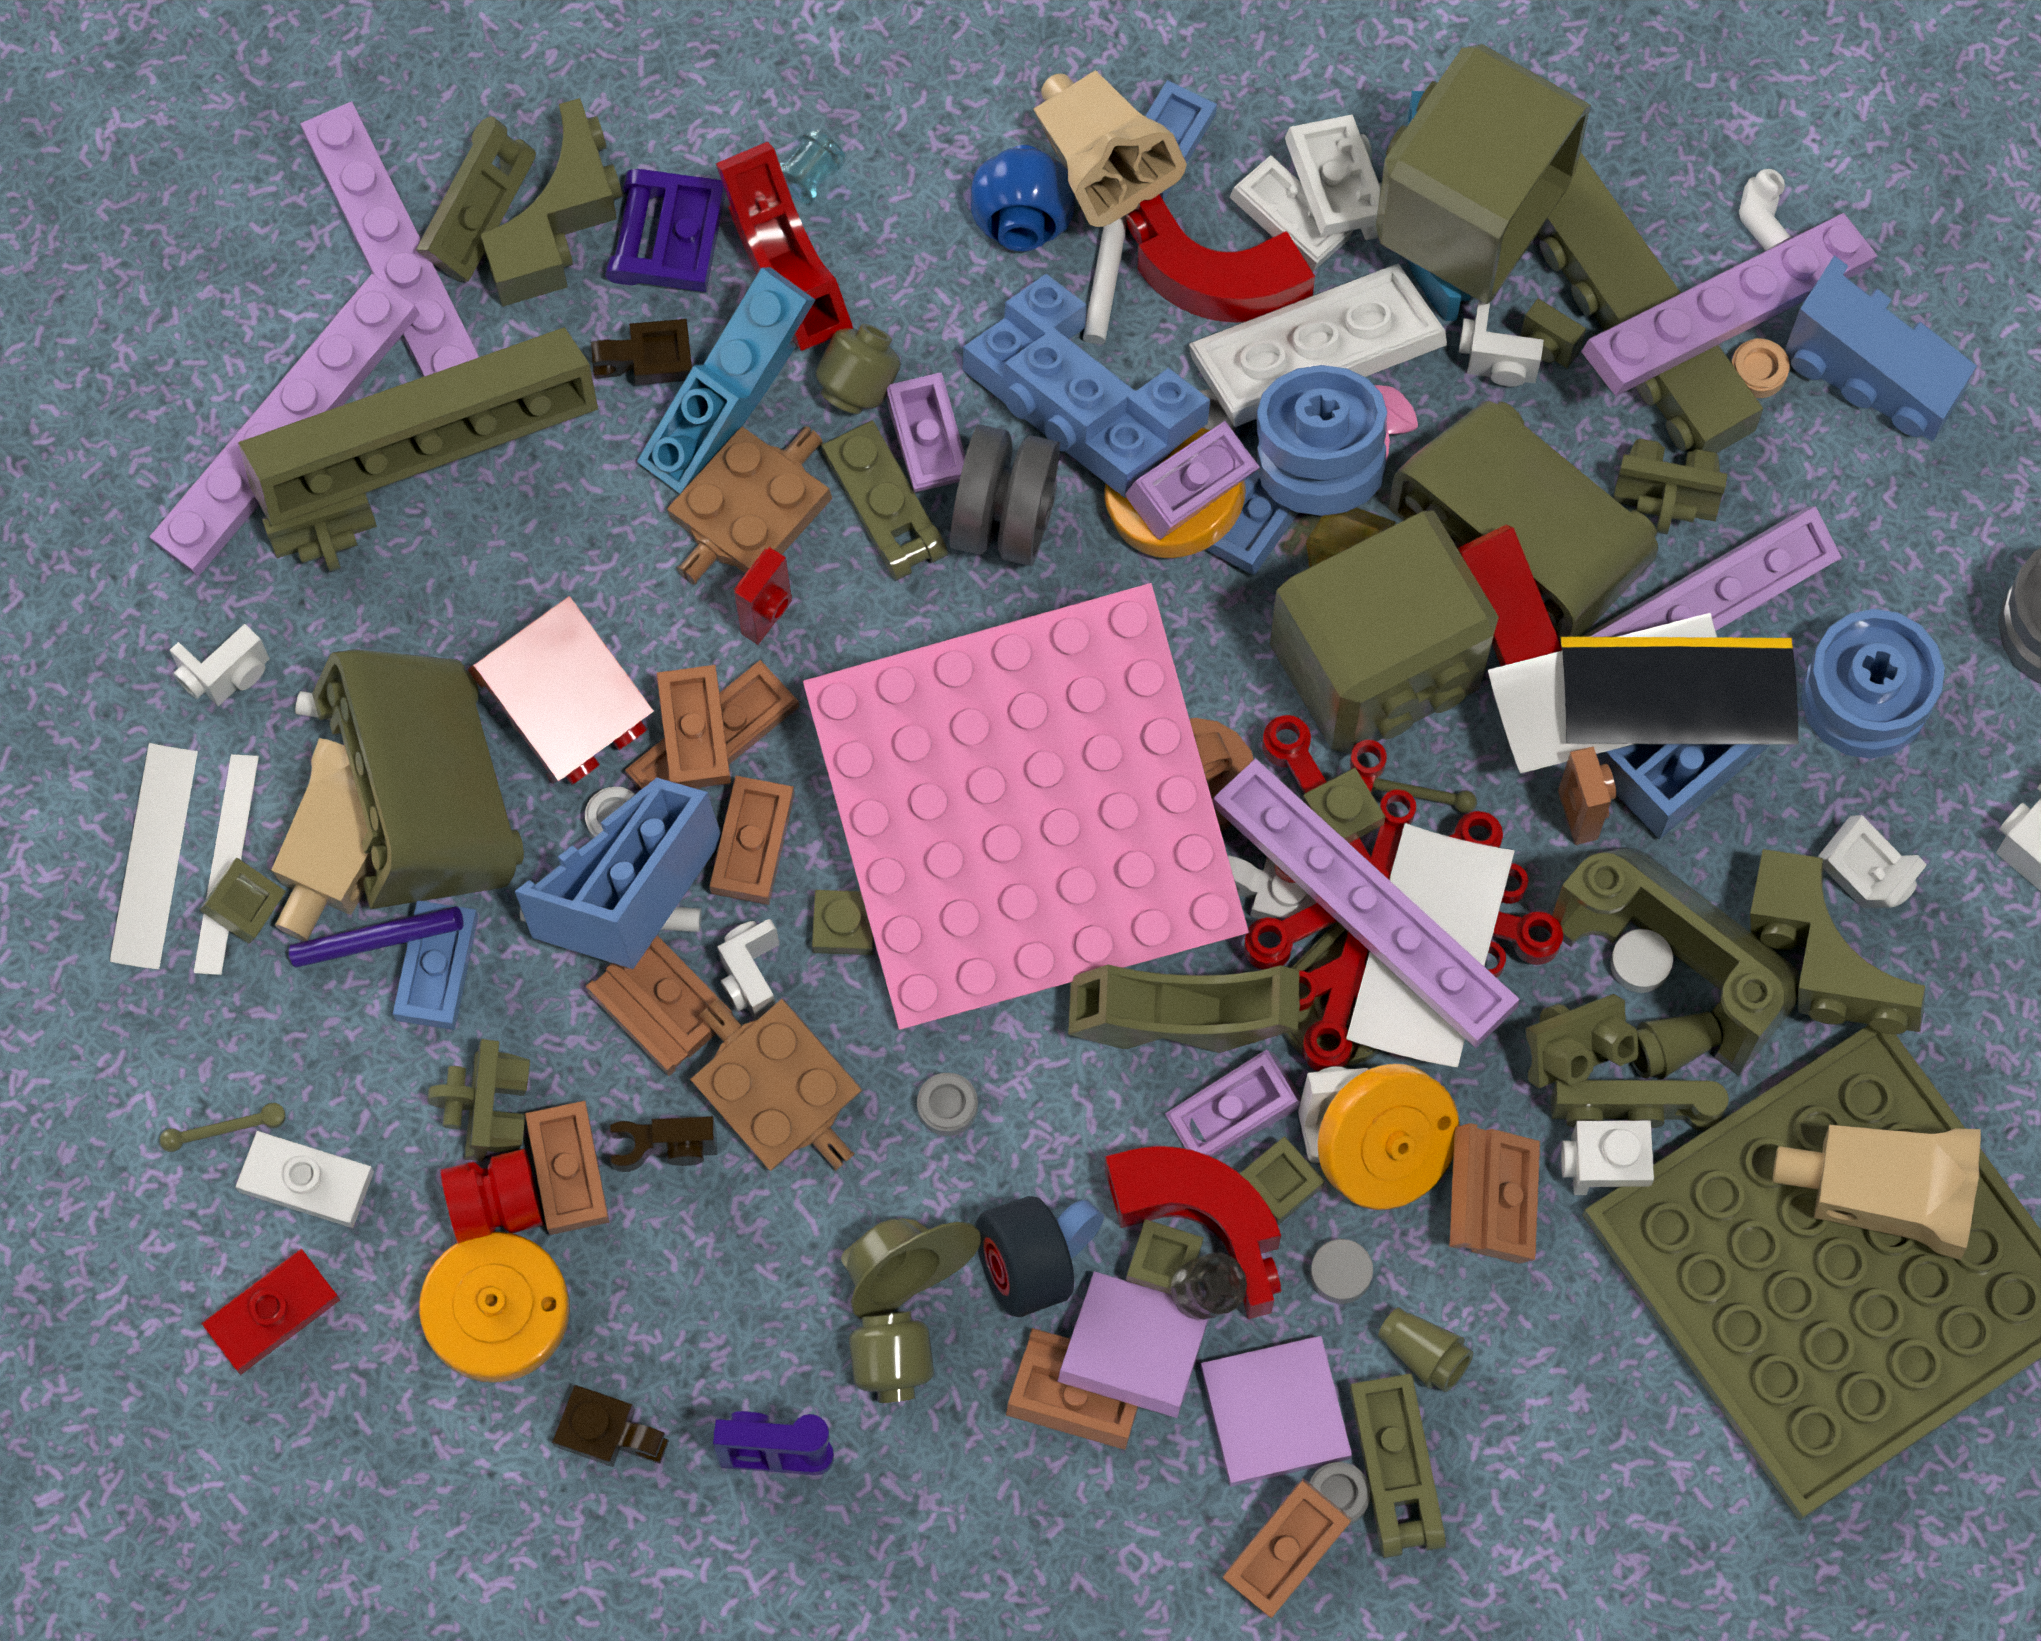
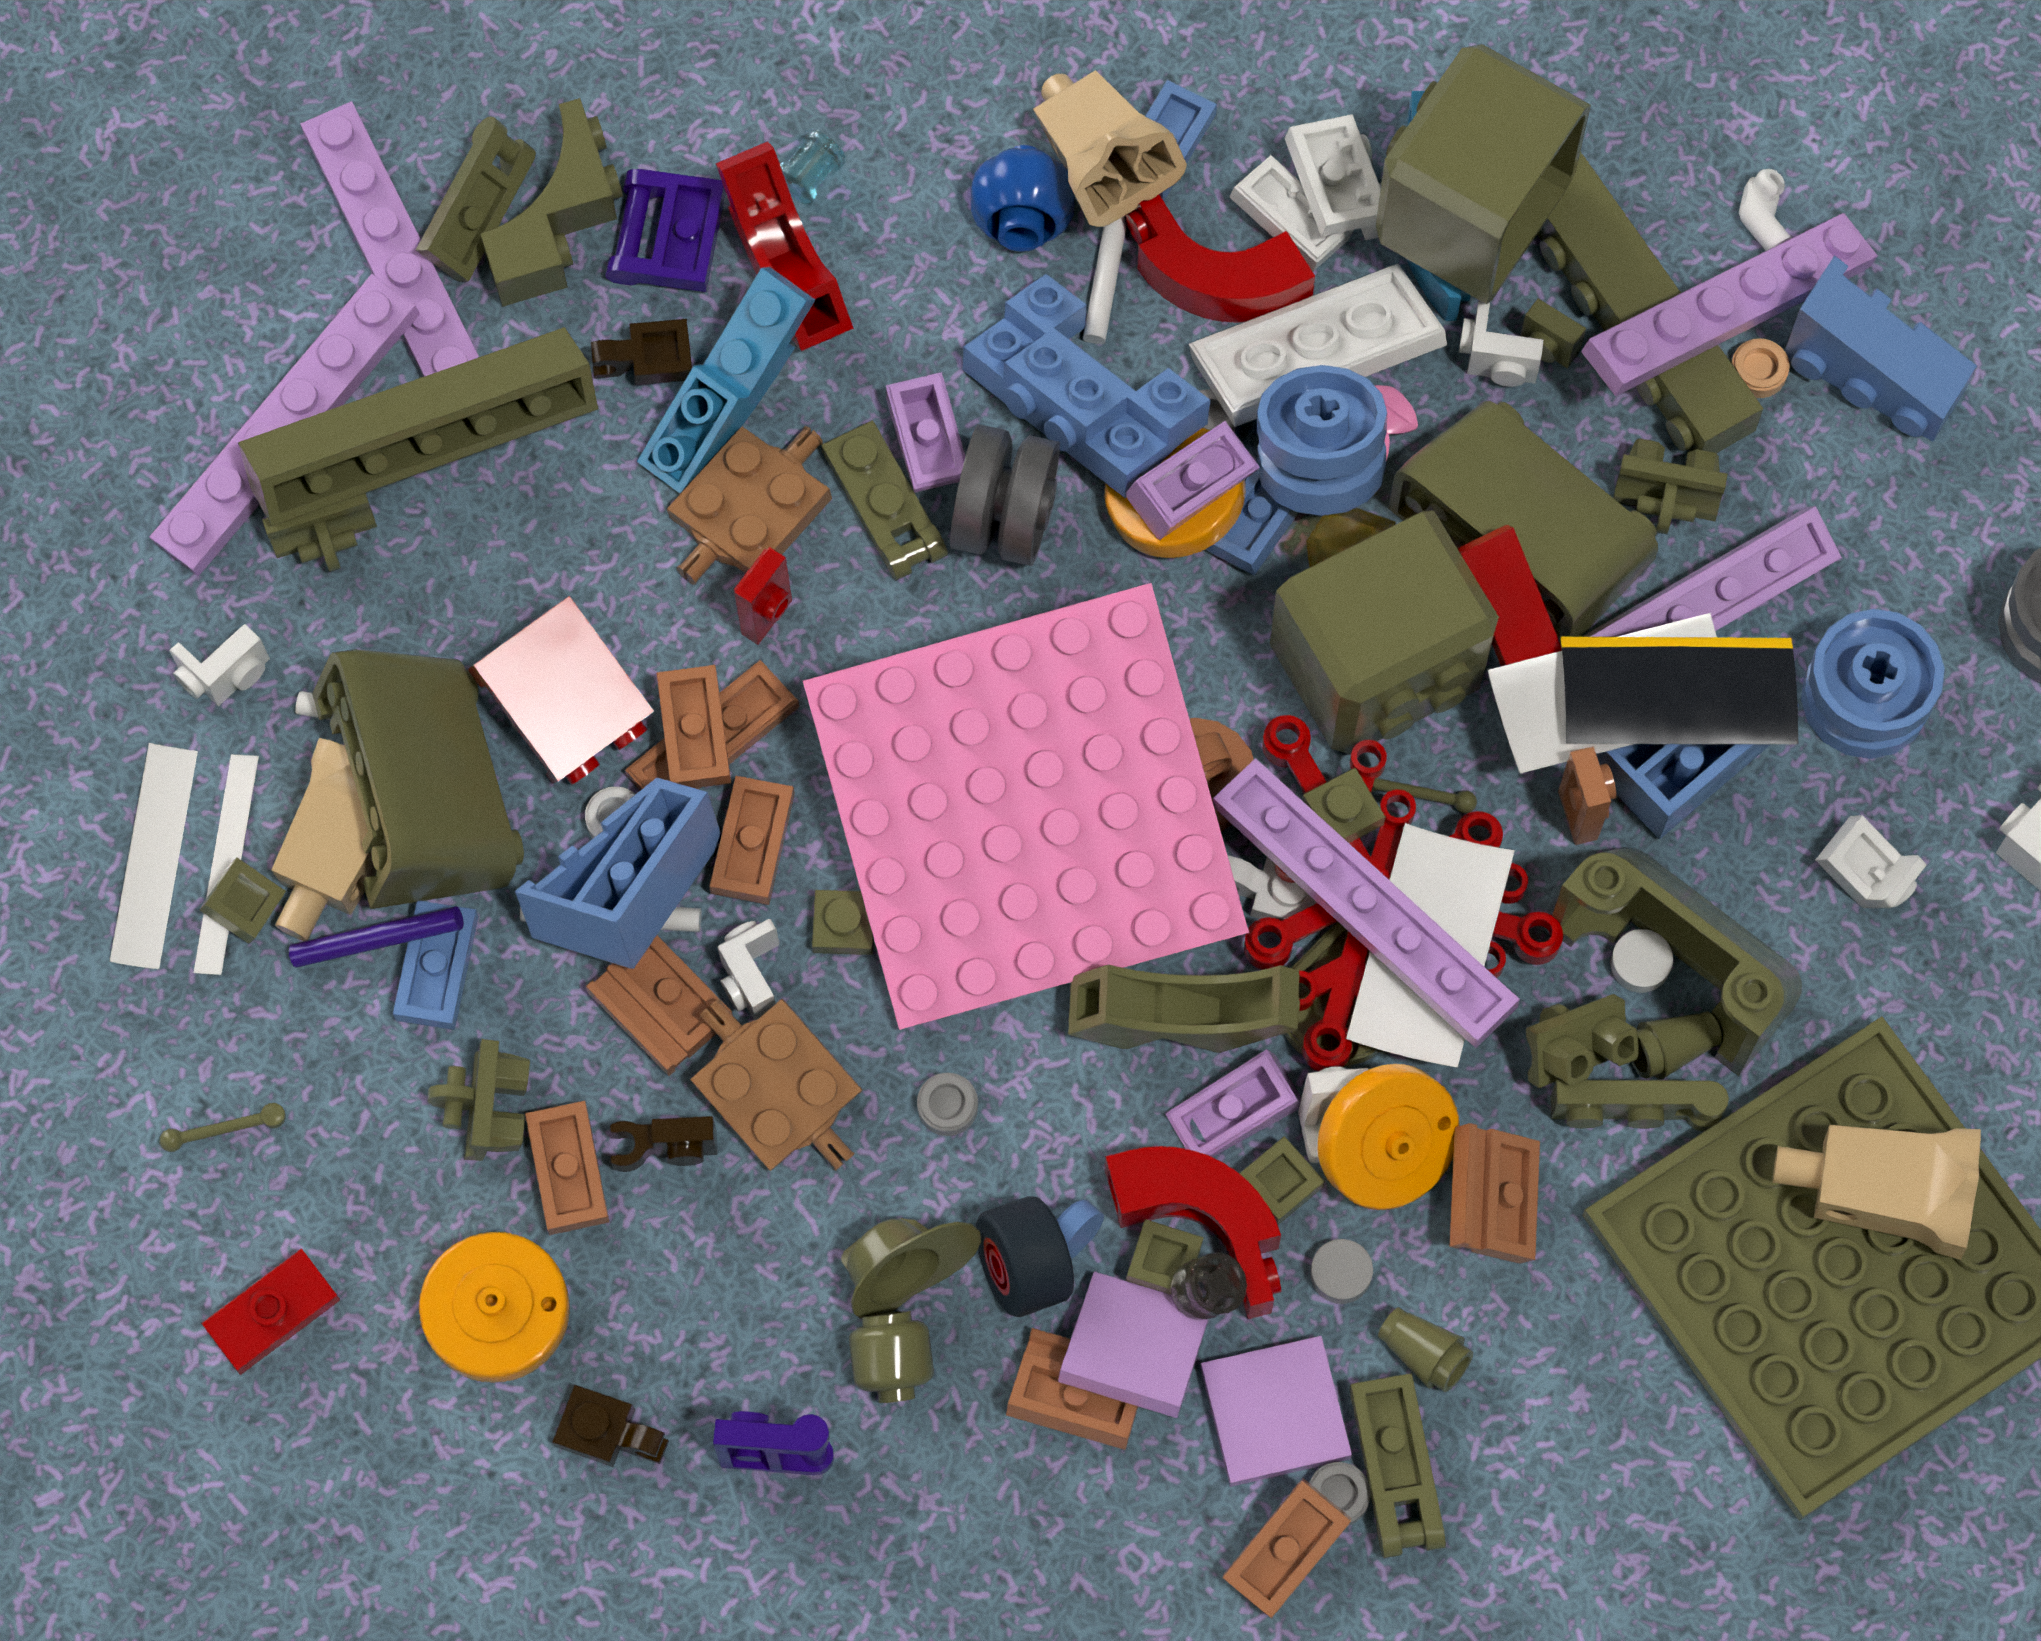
(304, 1179): white plate -> none
(492, 1196): red wheel -> none
(857, 368): olive head -> none
(1608, 1155): white bracket -> none
(1834, 979): olive arch -> none

